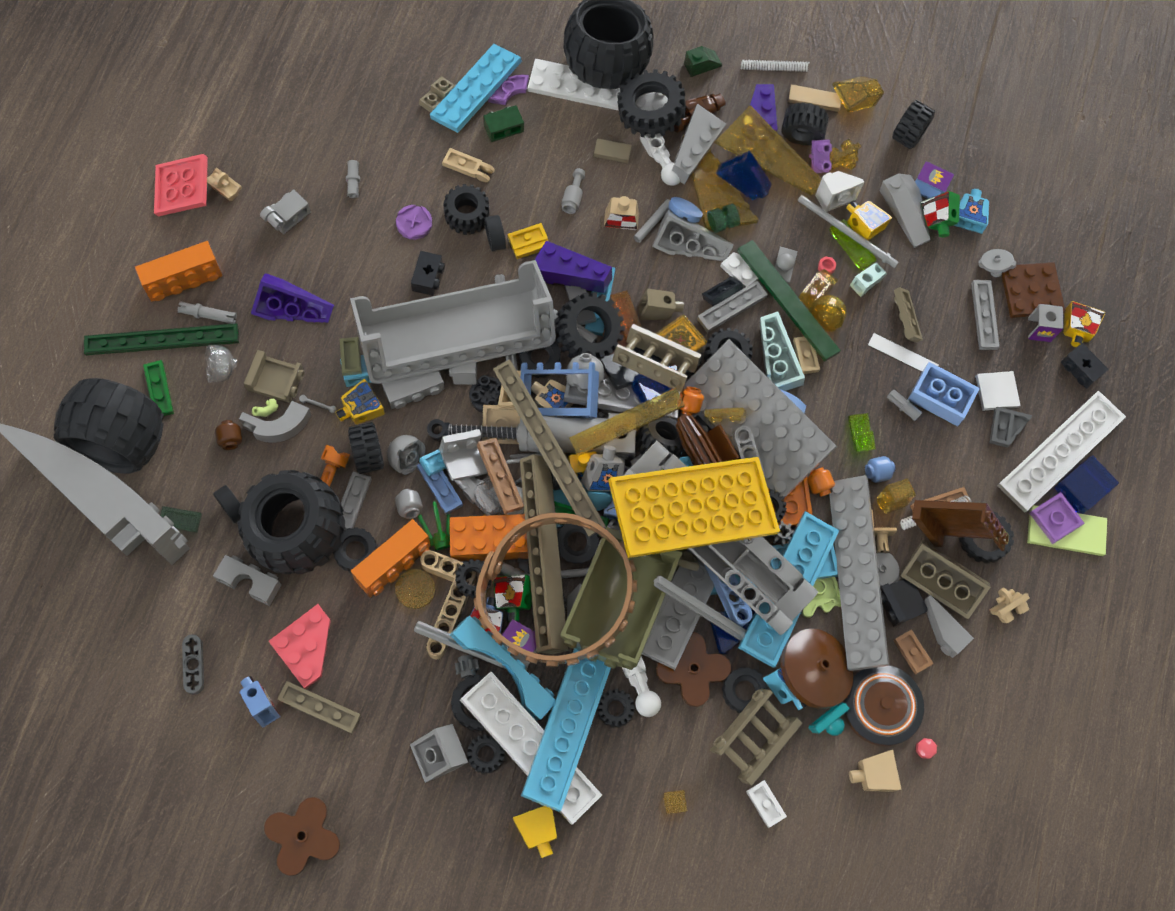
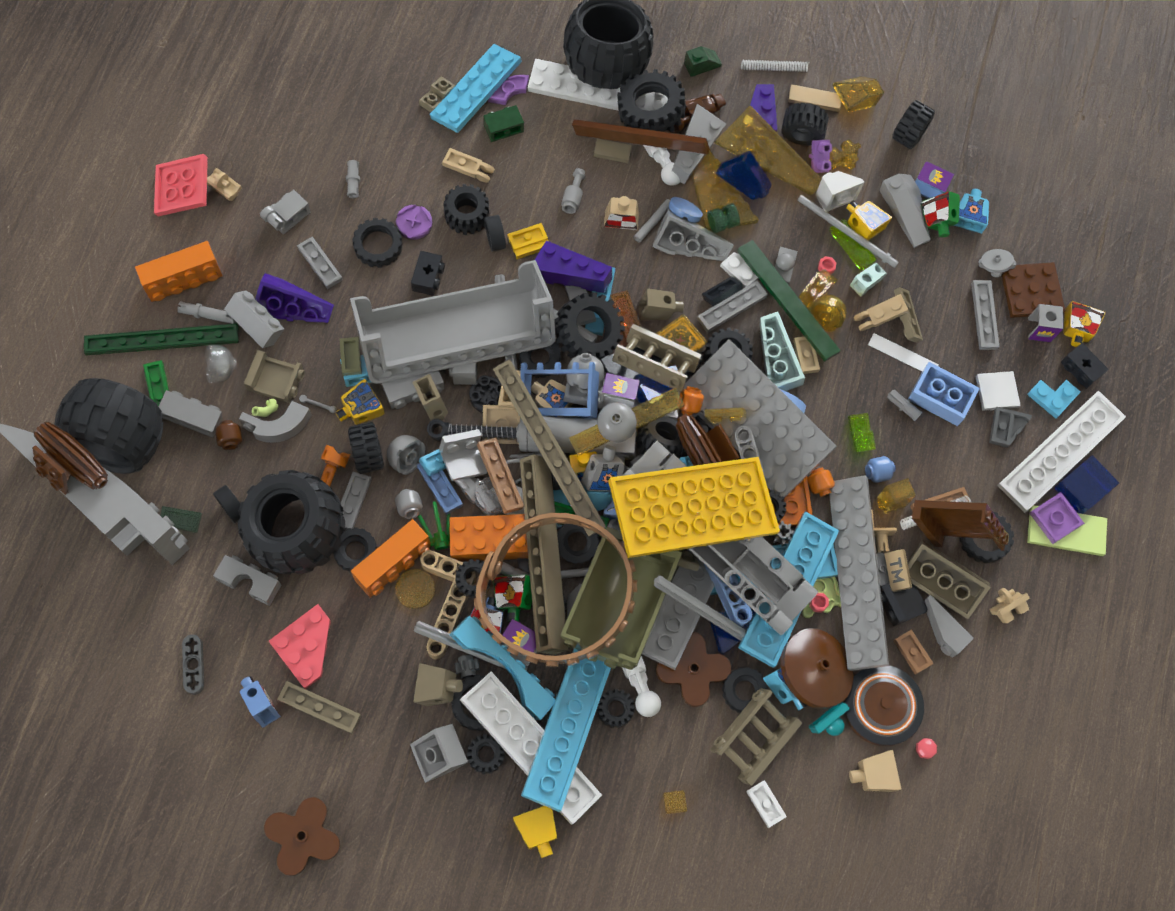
(64, 459): none -> reddish brown plate
(190, 413): none -> light grey brick
(254, 319): none -> light grey brick
(319, 262): none -> light grey tile
(375, 226): none -> black tyre
(434, 406): none -> dark tan torso
(435, 685): none -> dark tan torso
(619, 390): none -> piece
(620, 430): none -> light grey cylinder
(641, 136): none -> reddish brown tile
(819, 603): none -> coral tile
(882, 312): none -> tan hinge
(898, 570): none -> tan tile
(1054, 401): none -> medium azure plate

